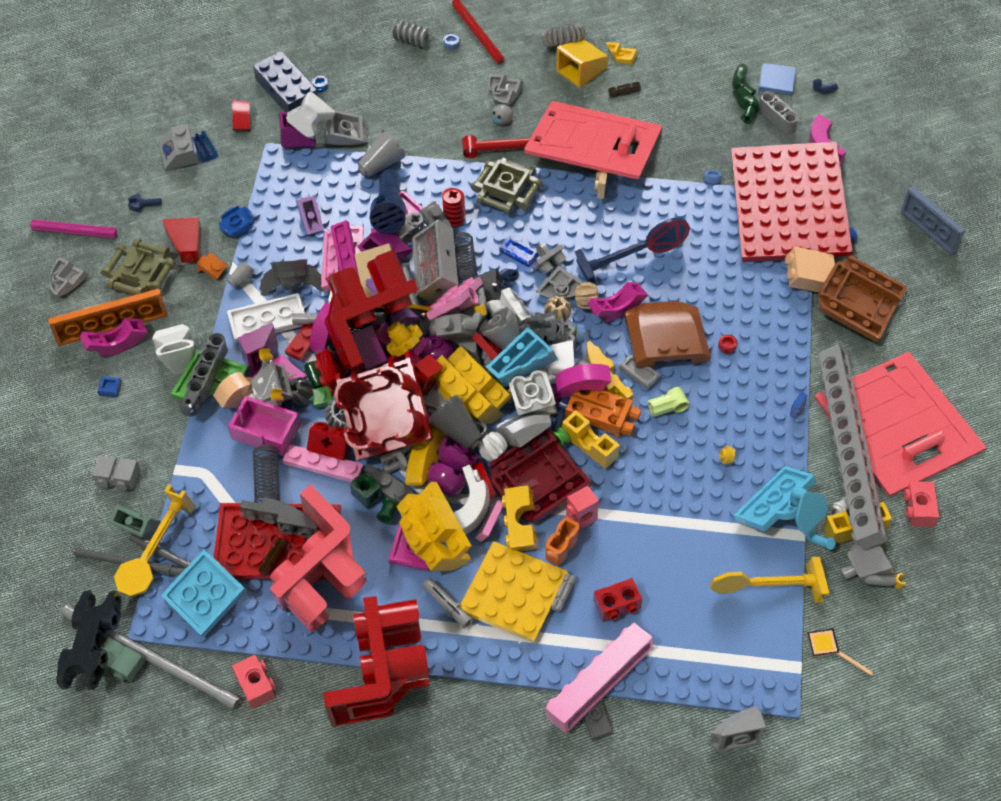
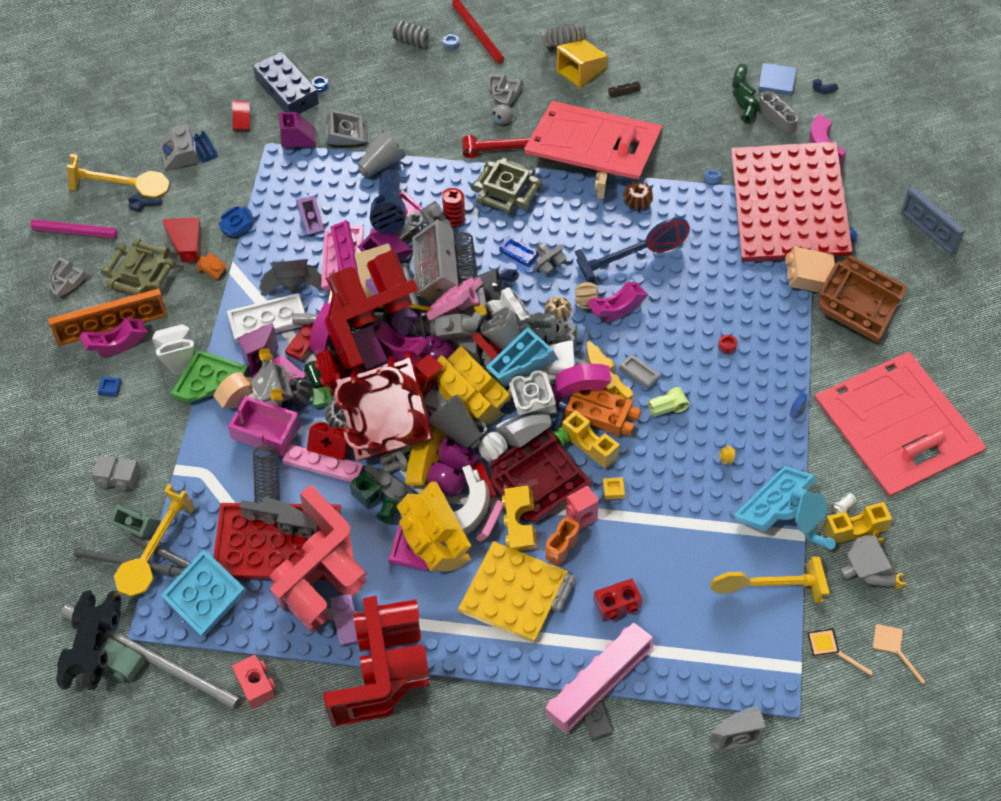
(148, 184): none -> yellow piece
(204, 374): dark grey piece -> none
(241, 274): light grey cone -> none
(272, 556): dark brown axle -> none
(310, 115): white piece -> none
(344, 619): none -> lavender slope
(402, 338): yellow plant -> none
(453, 609): light grey pin -> none
(559, 284): light grey brick -> none
(613, 488): none -> yellow plate
(622, 55): yellow slope -> none
(638, 196): none -> dark orange gear
(666, 333): dark orange wedge -> none
(851, 448): light grey brick -> none
(889, 640): none -> light nougat piece
(927, 513): coral brick -> none

